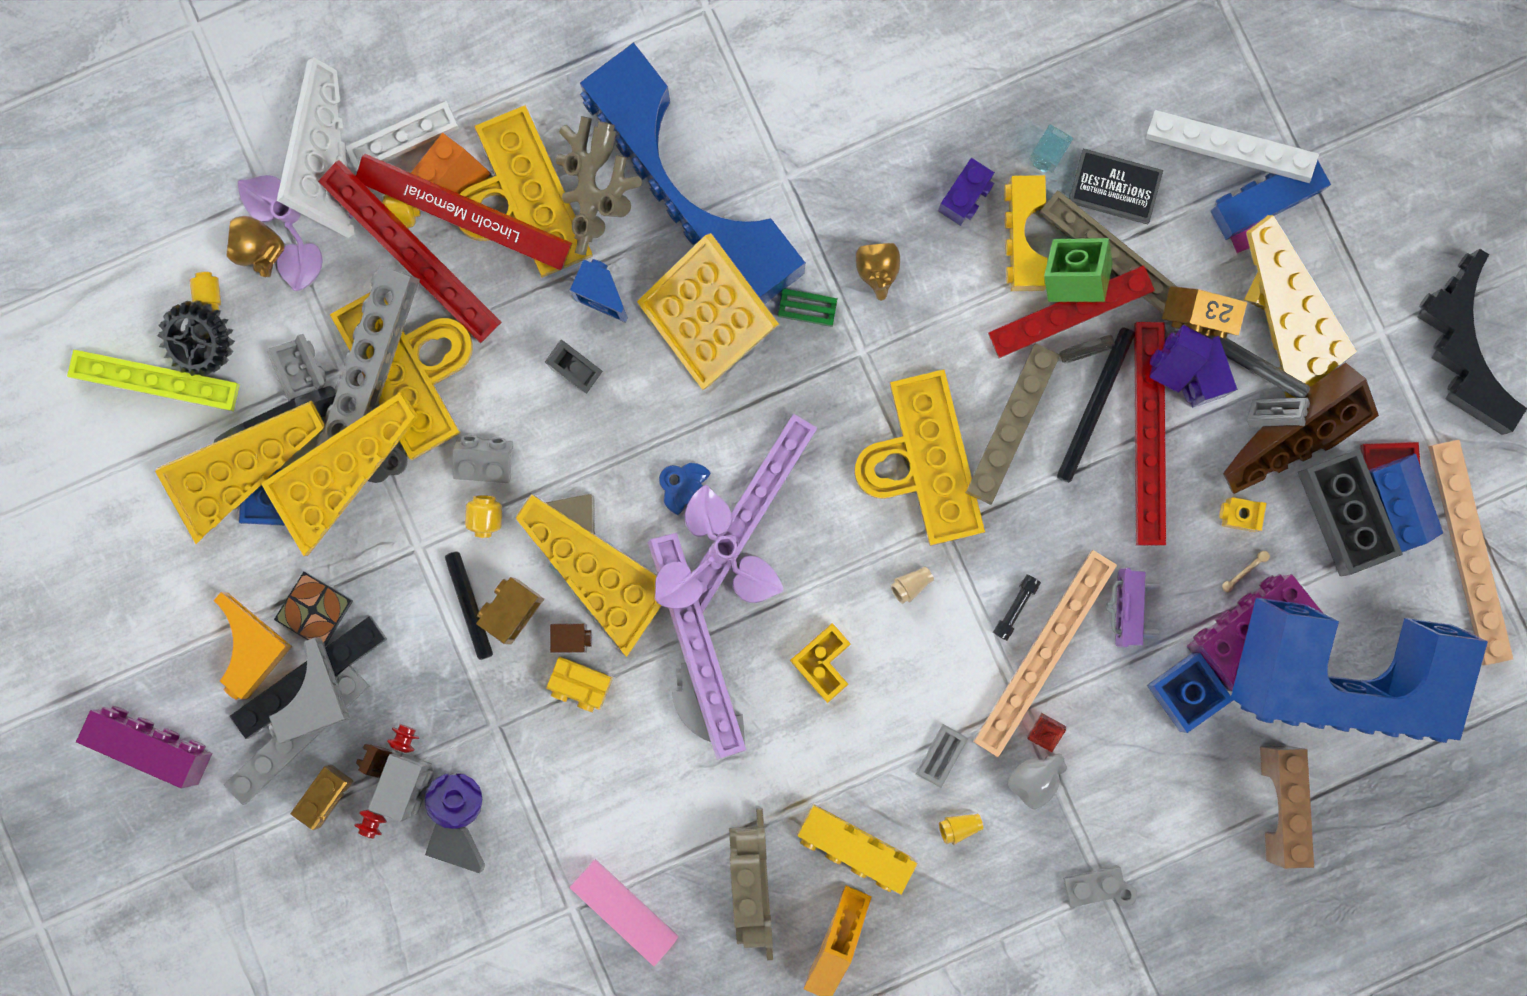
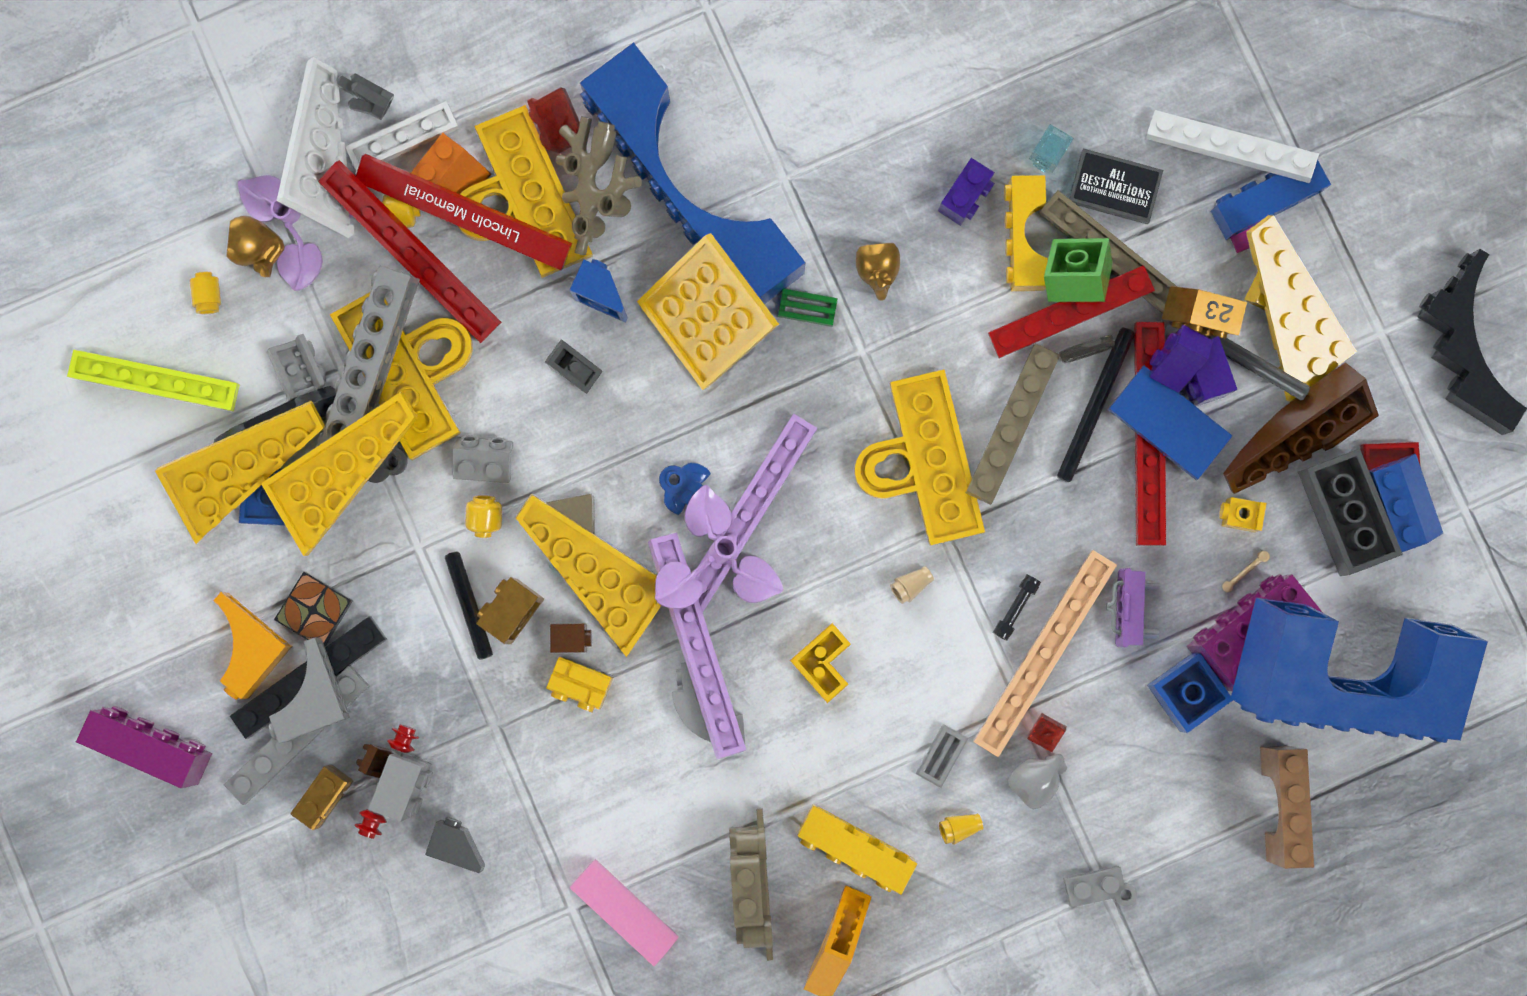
(203, 330): black gear -> none
(371, 97): none -> dark grey rock
(453, 800): dark purple tile -> none
(550, 115): none -> clear red bracket
(1170, 423): none -> blue tile
(1277, 416): light grey tile -> none
(1470, 550): light nougat plate -> none

